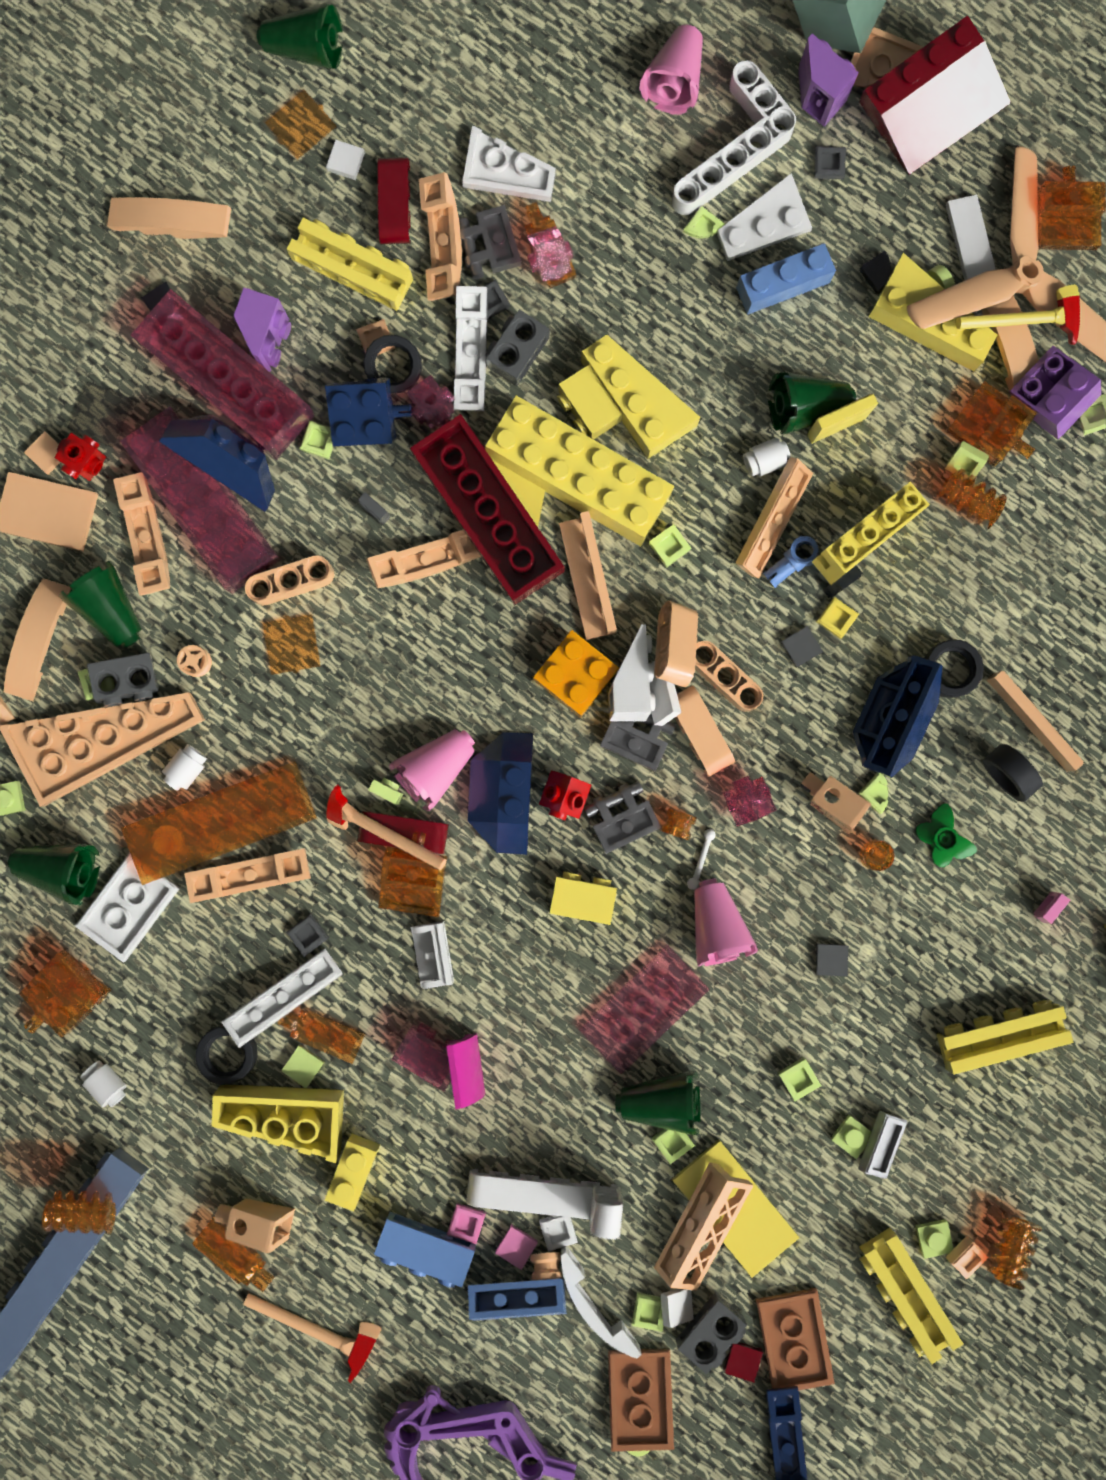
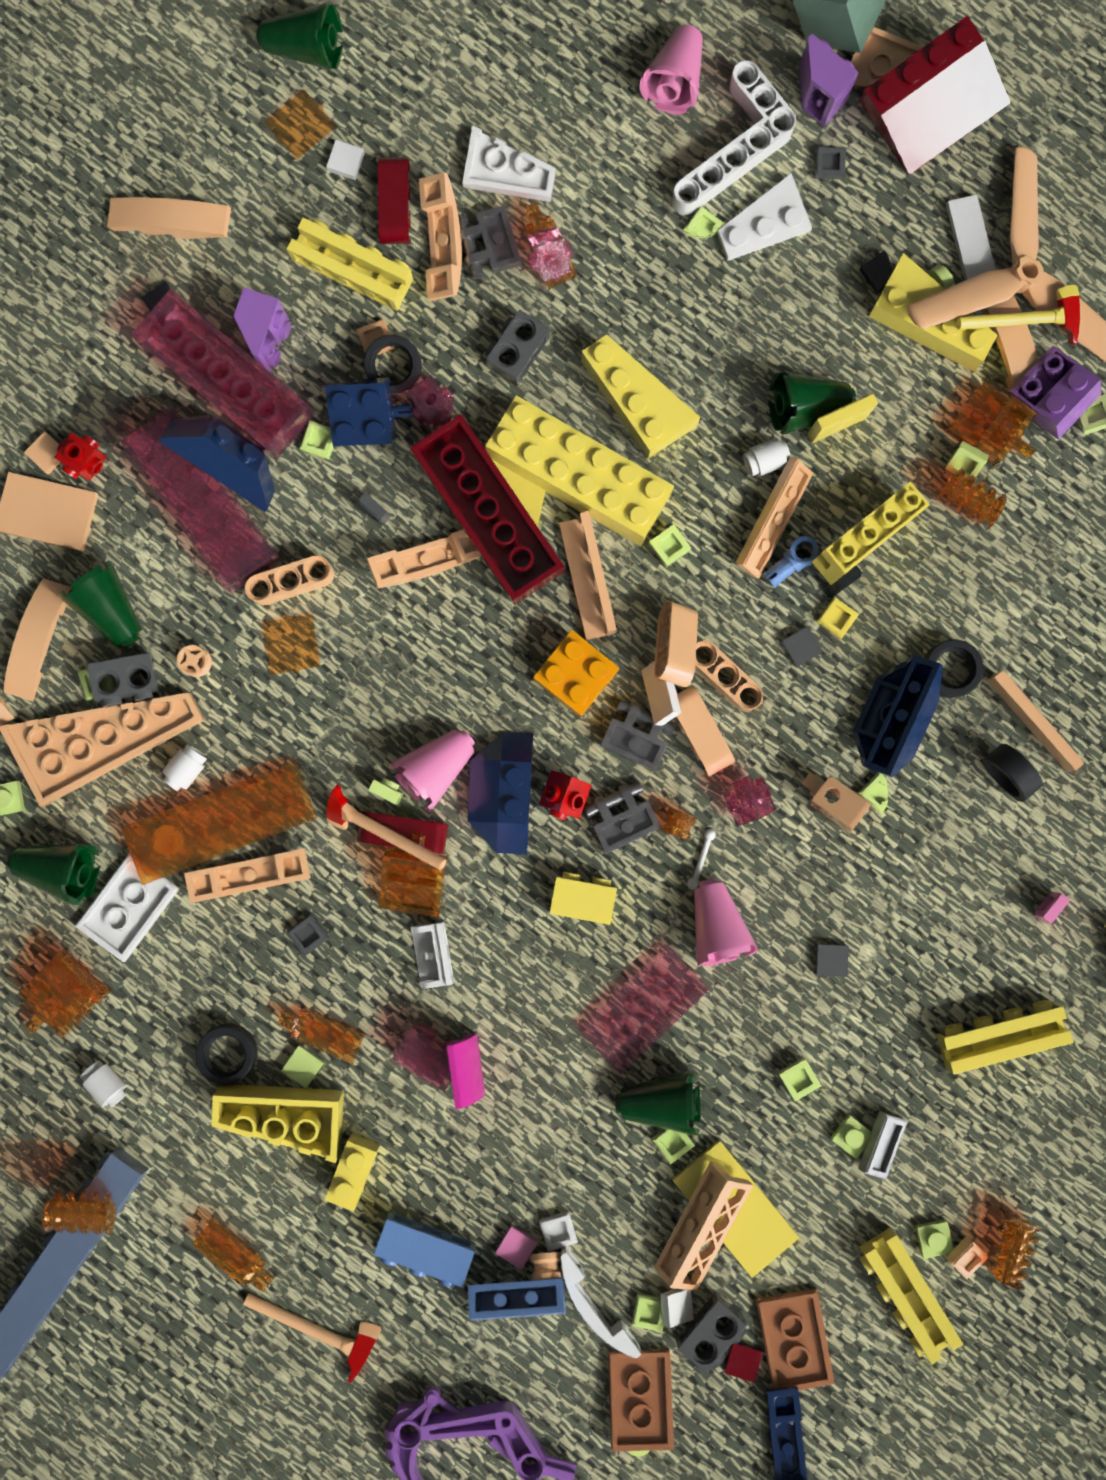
(144, 533): light nougat slope -> none
(254, 1224): light nougat torso -> none
(281, 998): white tile -> none
(466, 1223): bright pink tile -> none
(470, 348): white slope -> none
(496, 299): dark grey tile -> none
(549, 1197): white beam -> none
(589, 403): light yellow brick -> none
(630, 691): white slope -> none
(785, 279): medium blue brick -> none
(882, 853): clear orange wheel -> none
(944, 838): green animal -> none
(1070, 213): clear orange plate -> none

